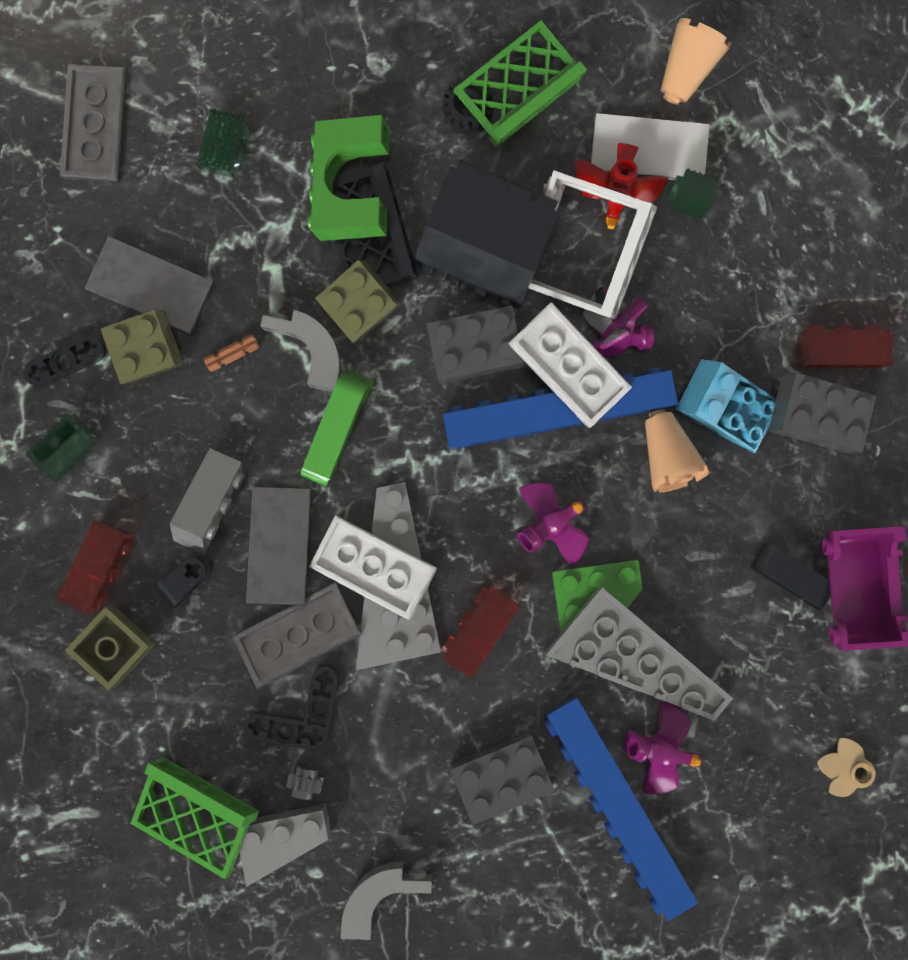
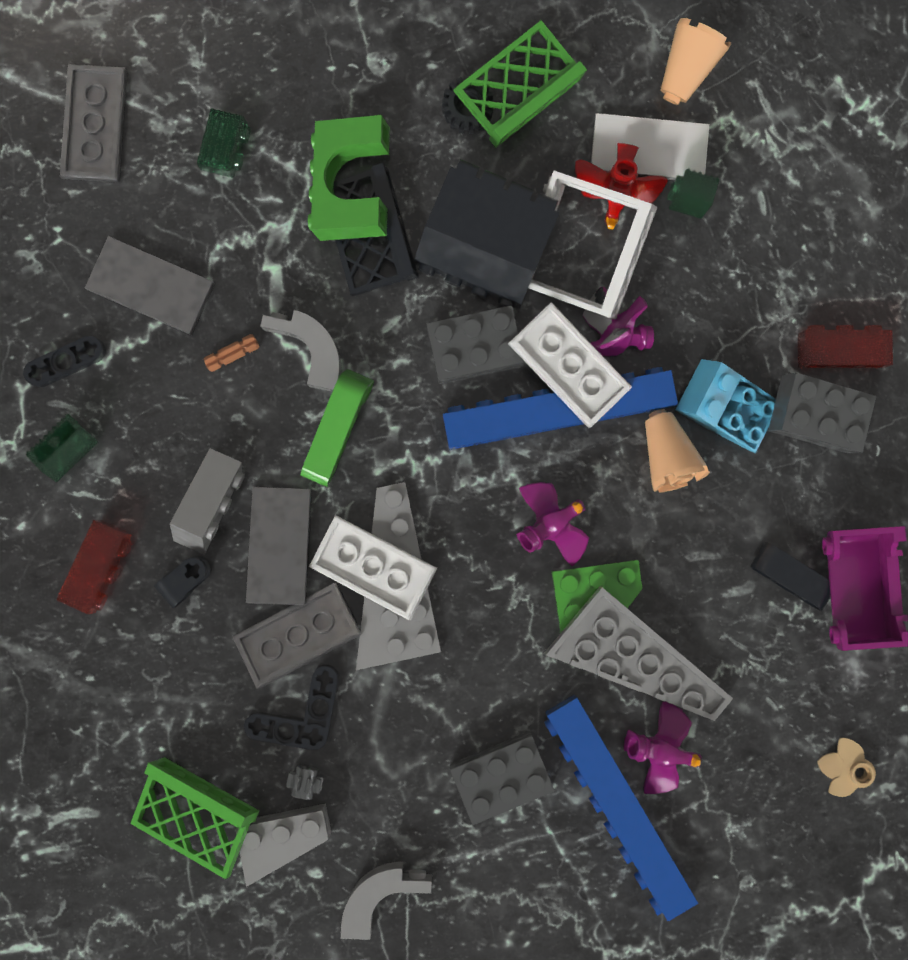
(110, 647): olive brick -> none
(142, 346): olive brick -> none
(358, 301): olive brick -> none
(479, 631): clear red brick -> none

